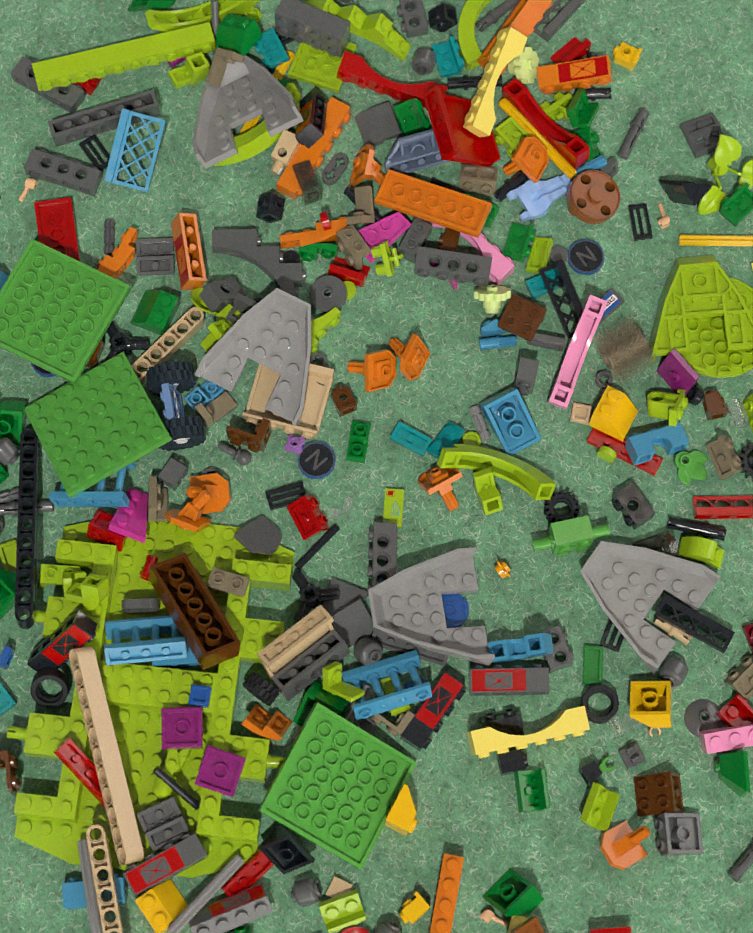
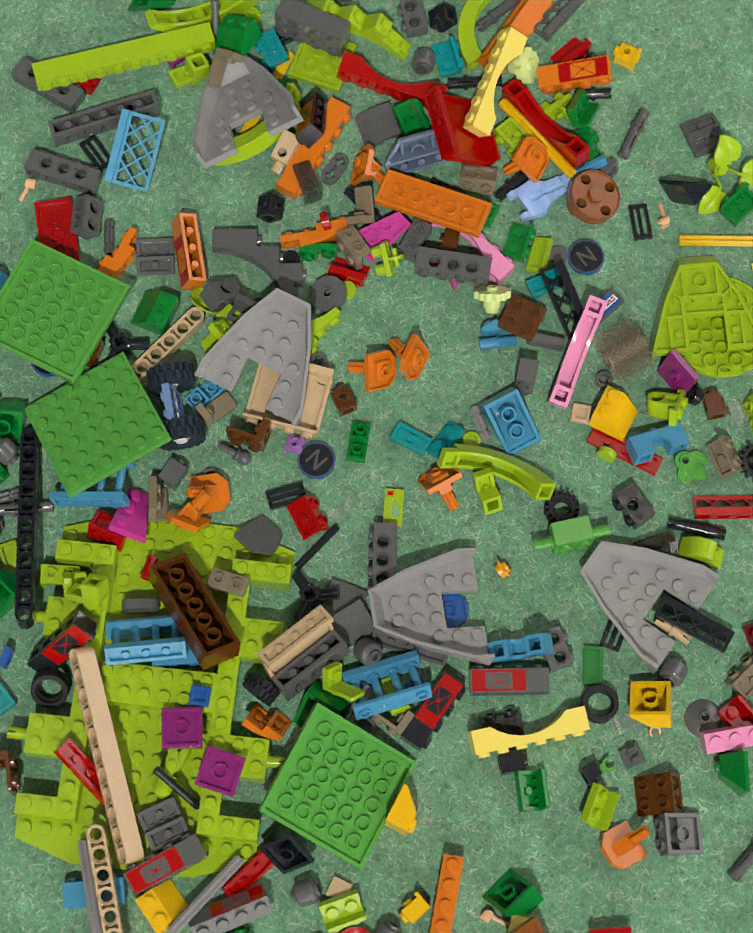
(86, 217): none -> dark grey brick

